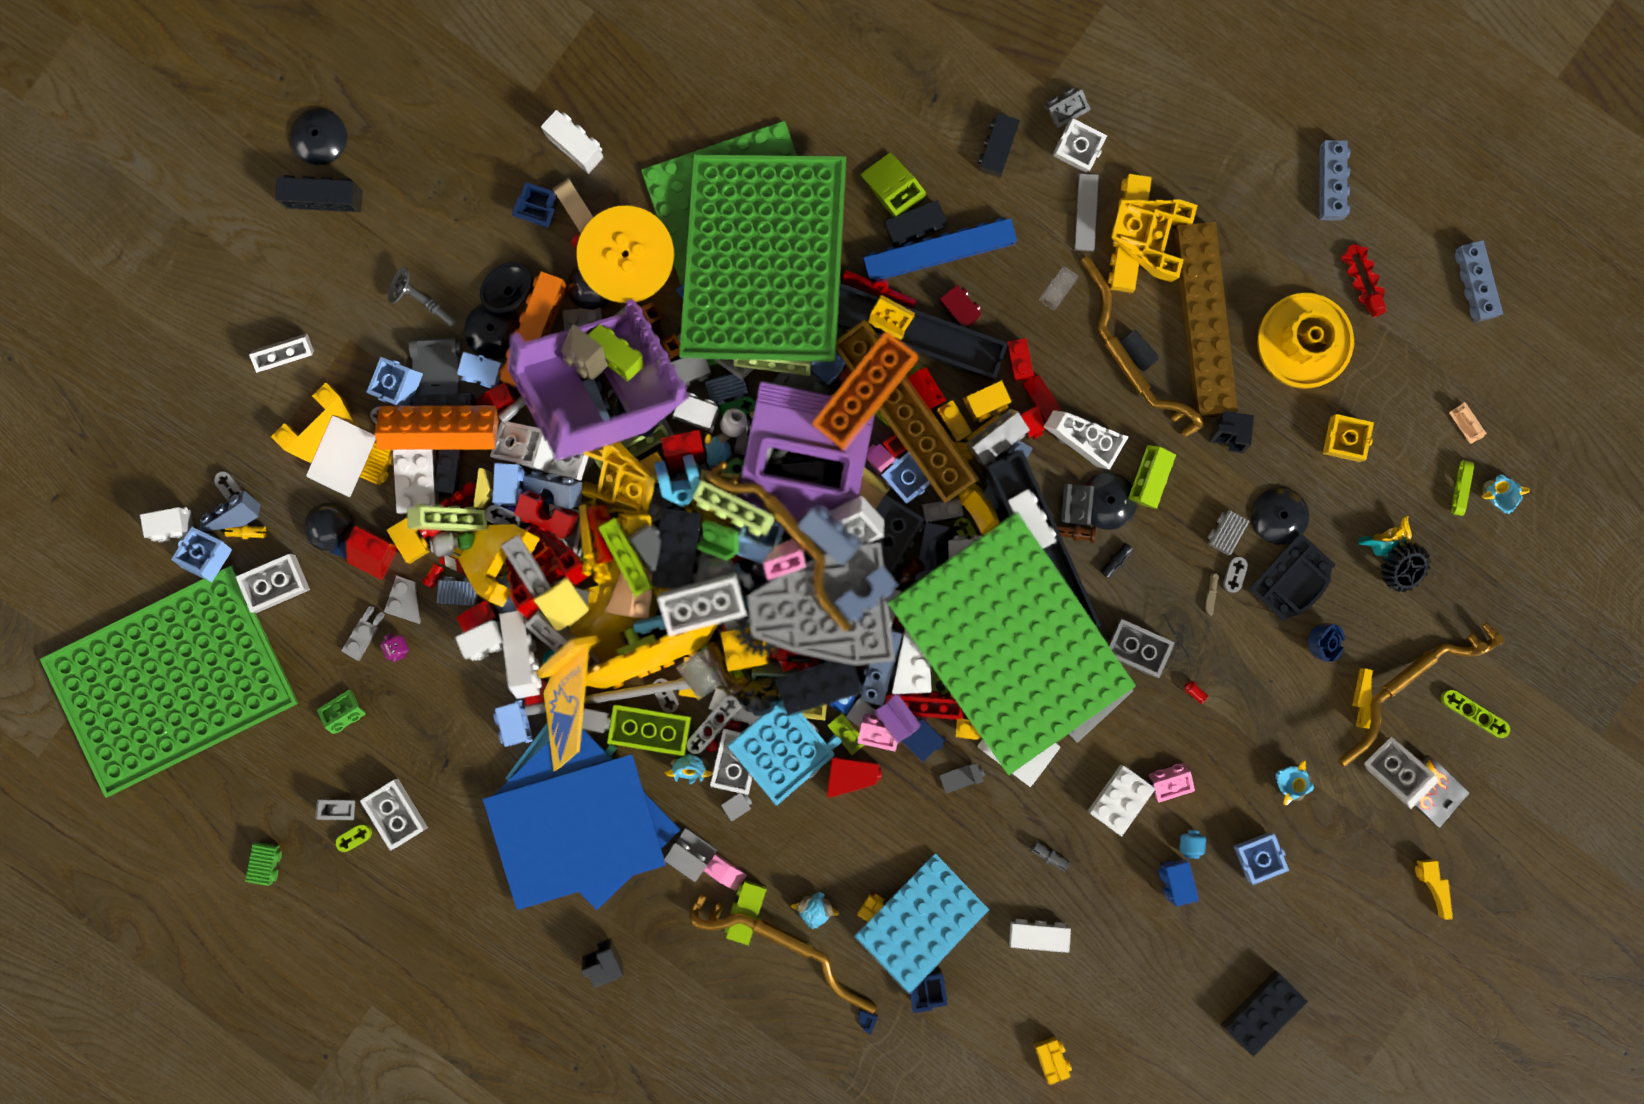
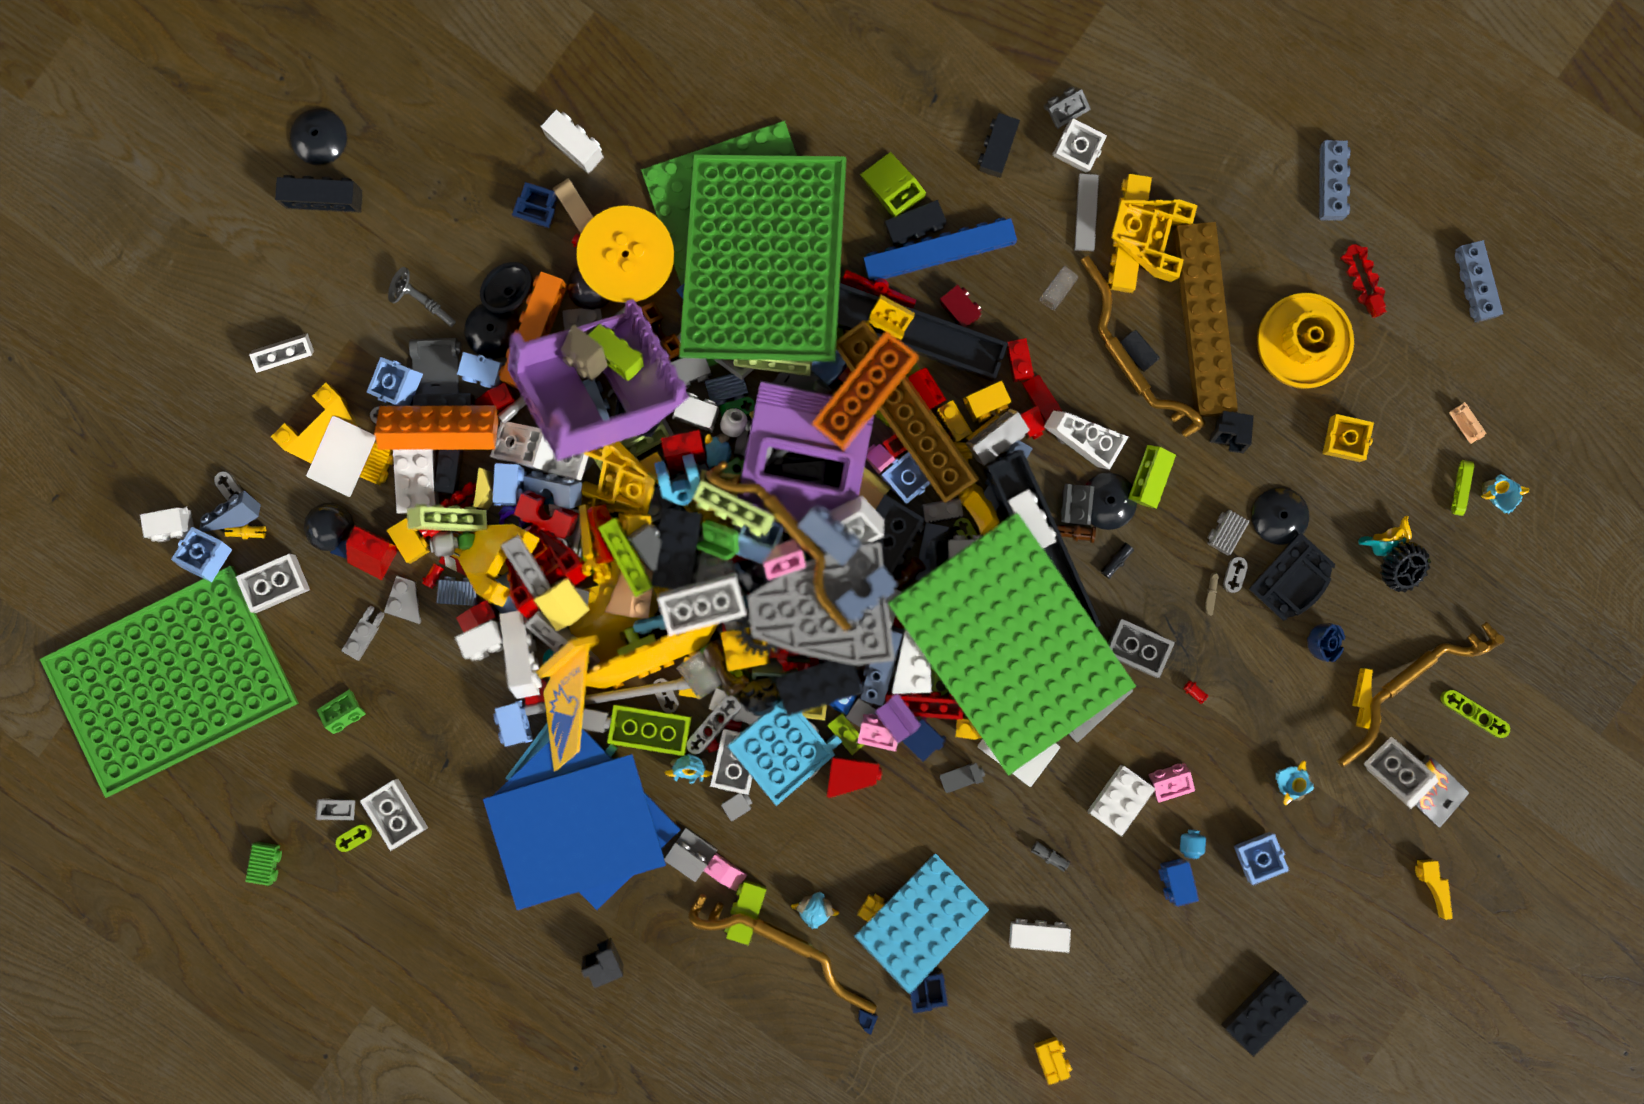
(394, 647): magenta head -> none
(504, 513): light grey beam -> none

